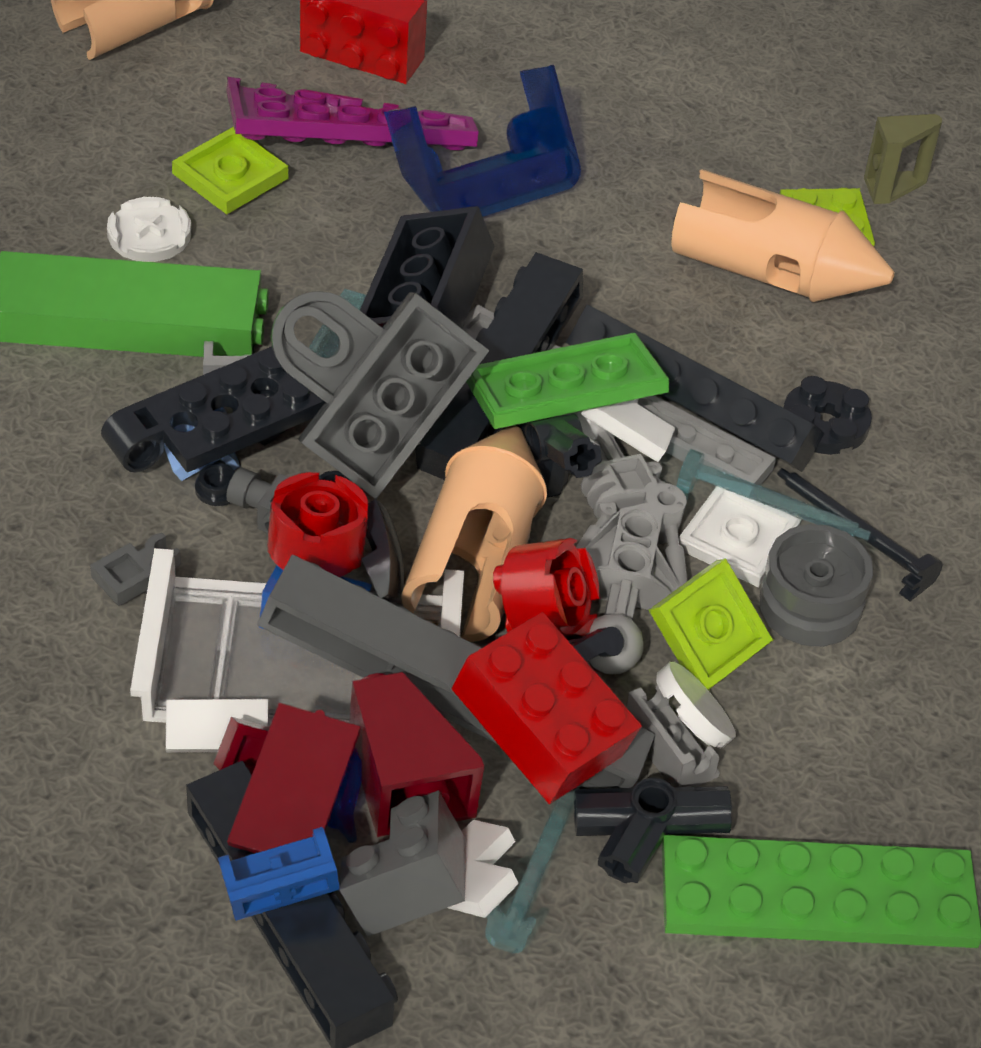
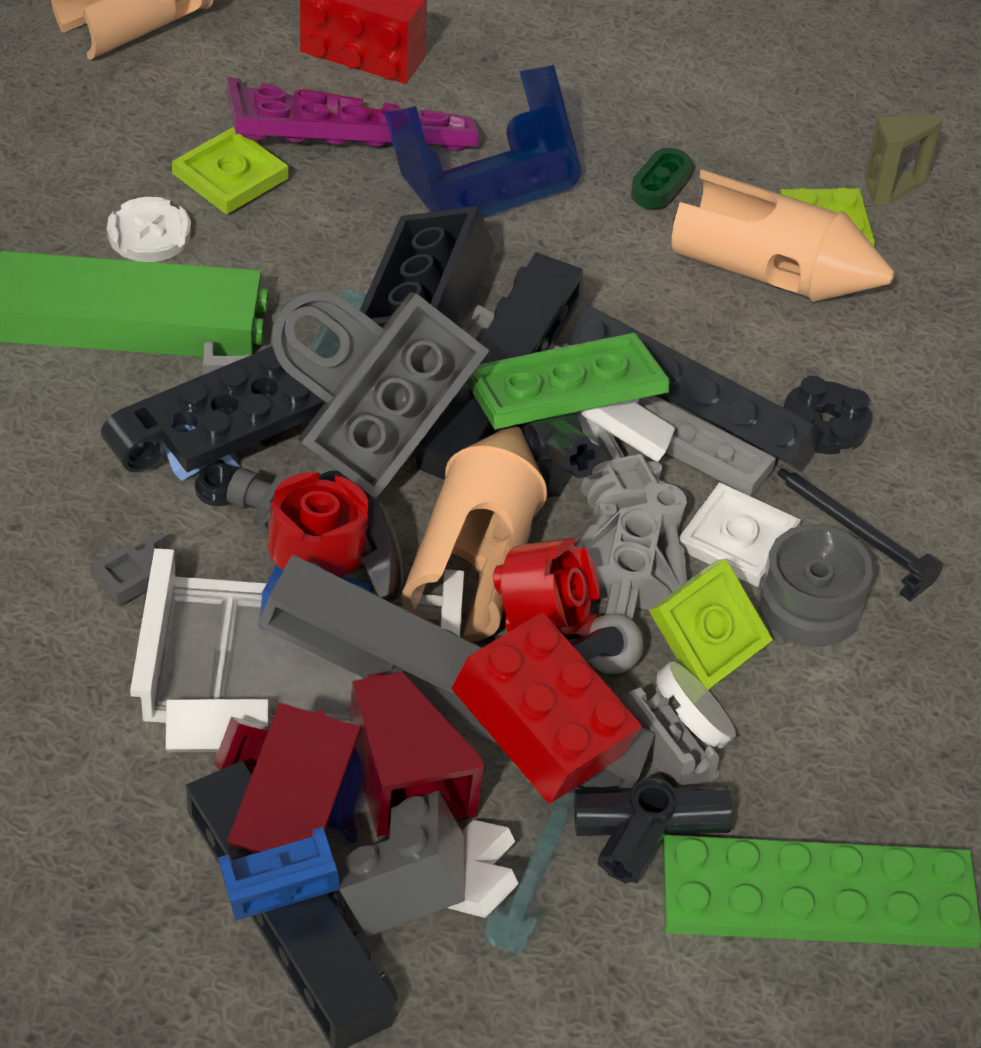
(661, 178): none -> dark green plate
(694, 469): clear light blue piece -> none

